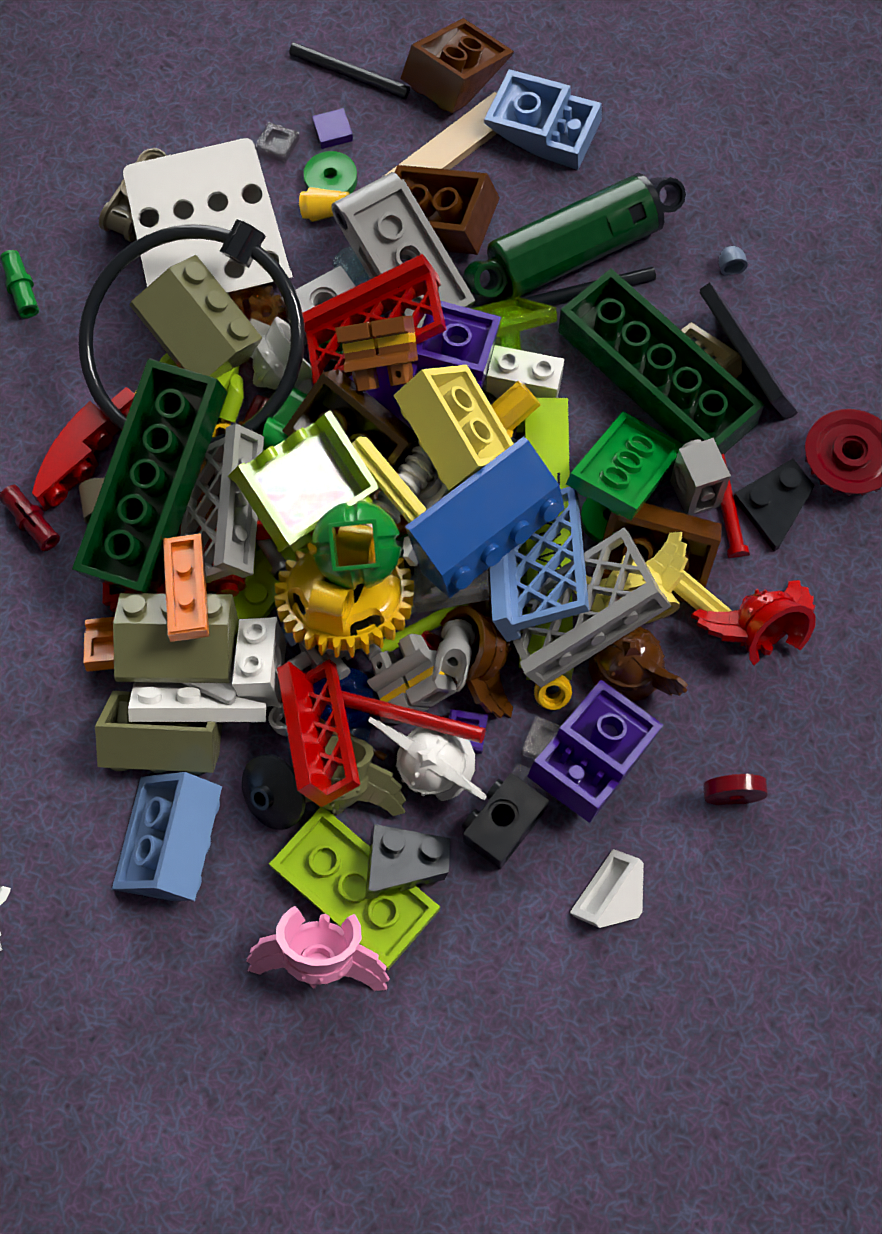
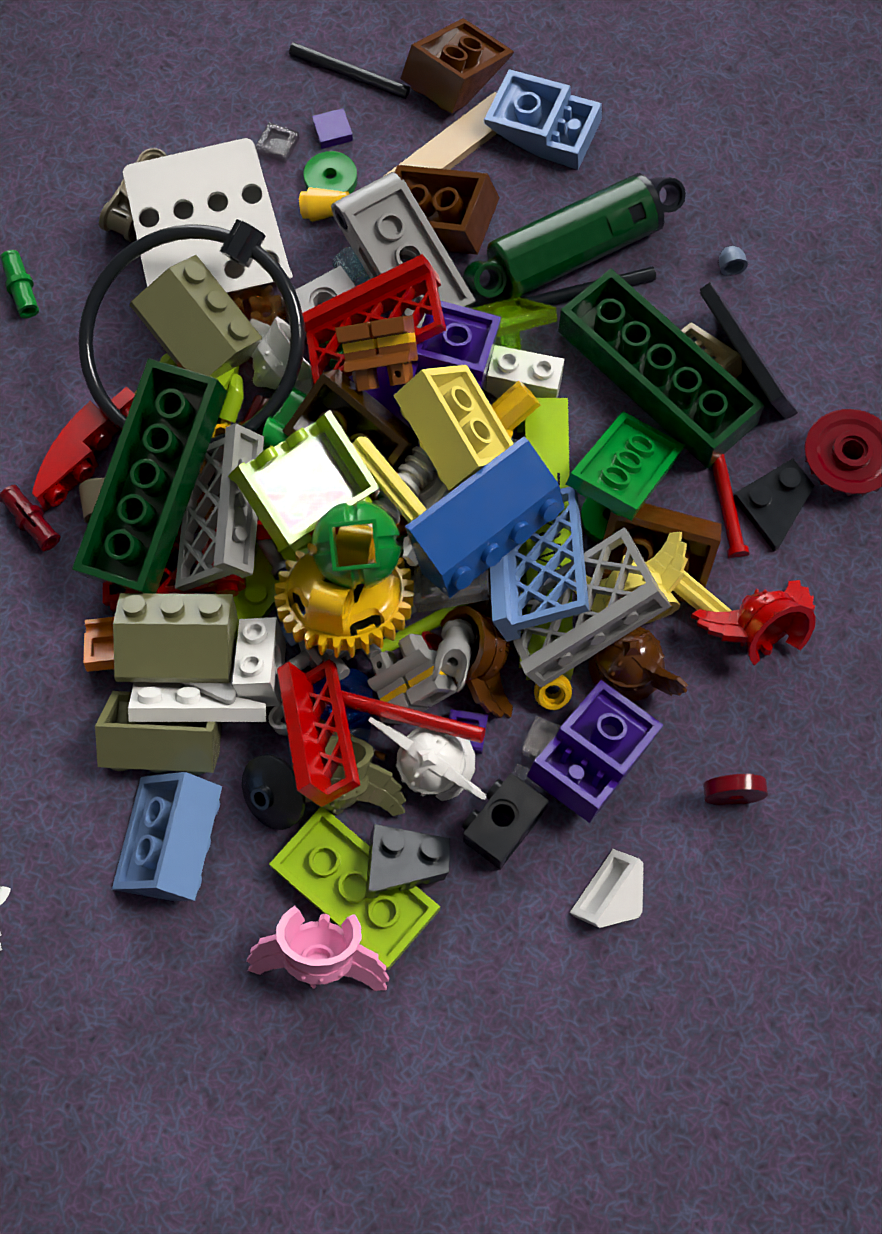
(185, 588): orange tile -> none
(699, 476): light grey brick -> none

